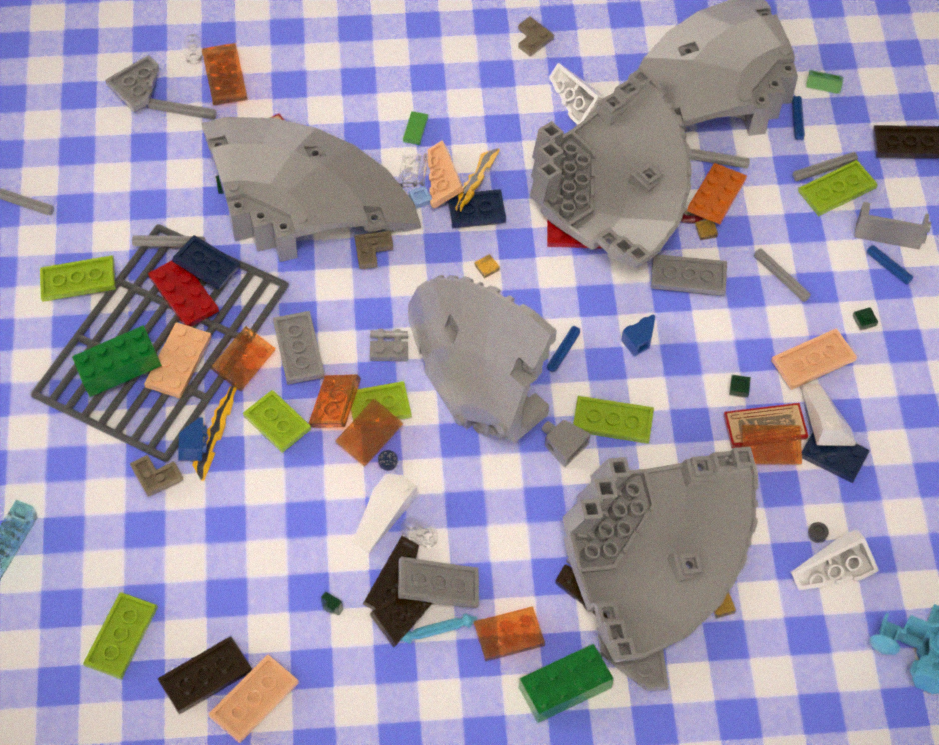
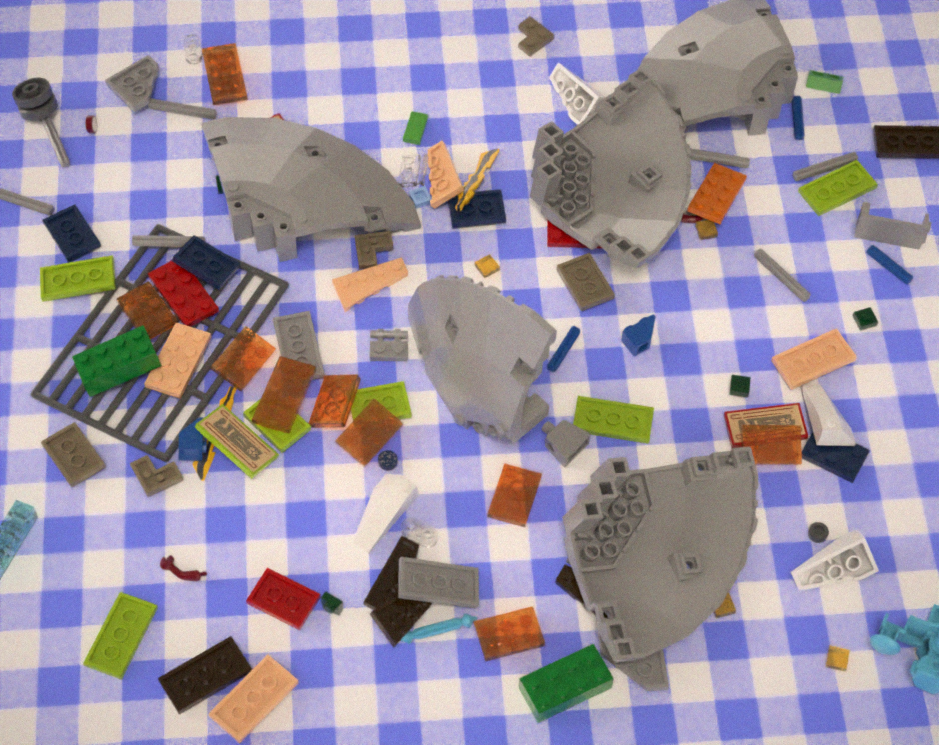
(35, 99): none -> dark grey wheel
(55, 141): none -> light grey axle
(71, 233): none -> dark blue plate
(73, 454): none -> dark tan plate
(91, 124): none -> dark red tile
(147, 308): none -> clear orange plate
(193, 575): none -> dark red piece
(236, 441): none -> tile
(283, 598): none -> red plate
(284, 394): none -> clear orange plate
(359, 285): none -> light nougat wing
(514, 495): none -> clear orange plate
(585, 281): none -> dark tan plate
(689, 274): light grey plate -> none
(837, 658): none -> clear yellow tile

